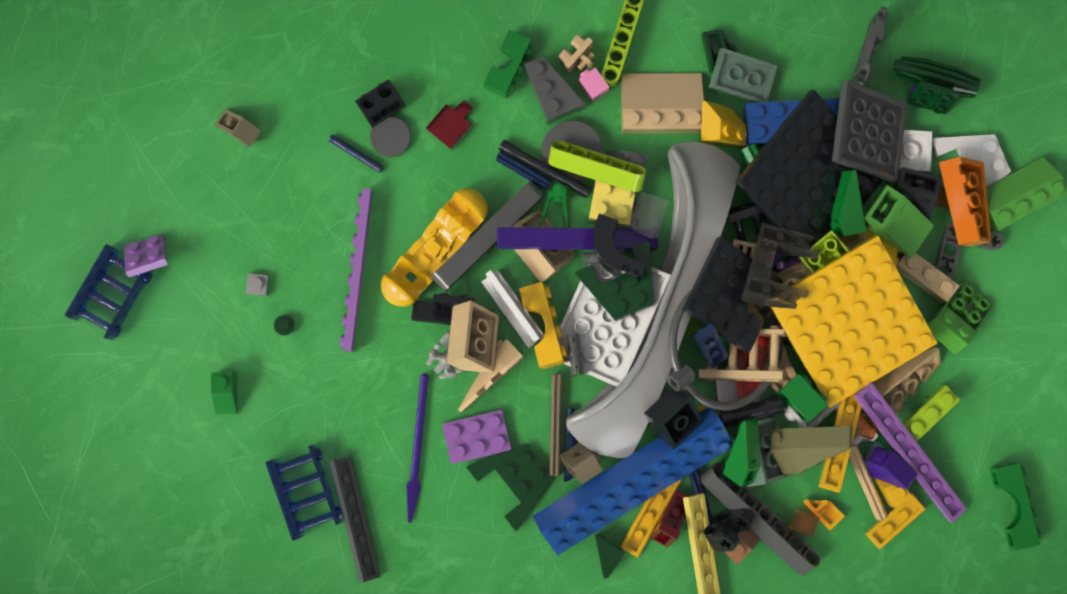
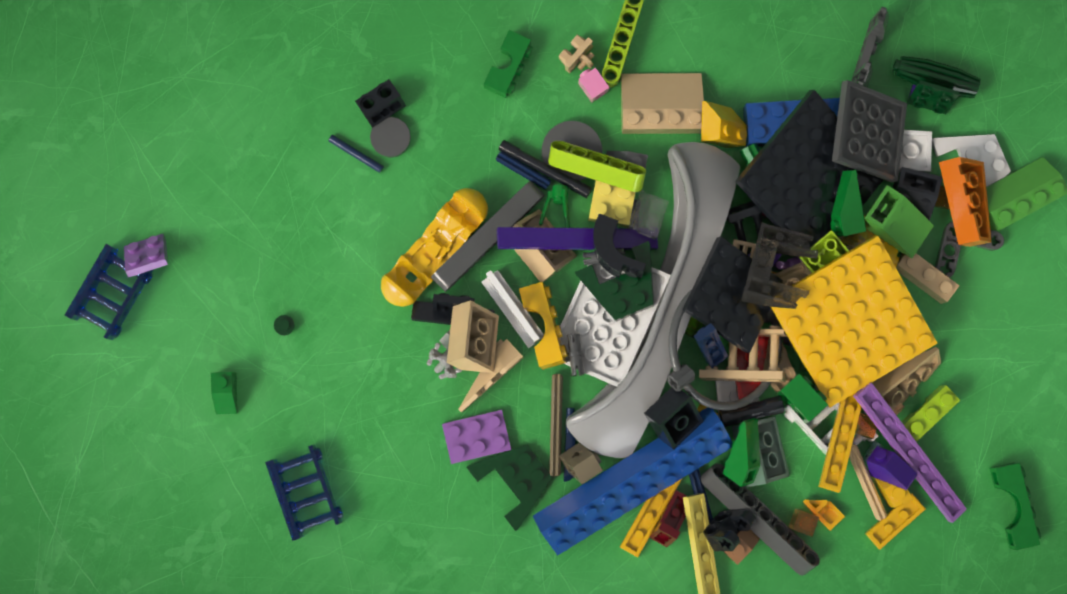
(238, 127): dark tan slope -> none
(257, 284): light grey plate -> none
(354, 519): dark grey plate -> none
(357, 261): medium lavender plate -> none
(413, 484): dark purple piece -> none
(450, 125): dark red piece -> none
(551, 91): dark grey wedge -> none
(608, 555): dark green slope -> none
(712, 43): dark green wing -> none
(743, 76): sand green plate -> none
(803, 447): olive wedge -> none
(960, 317): bright green slope -> none

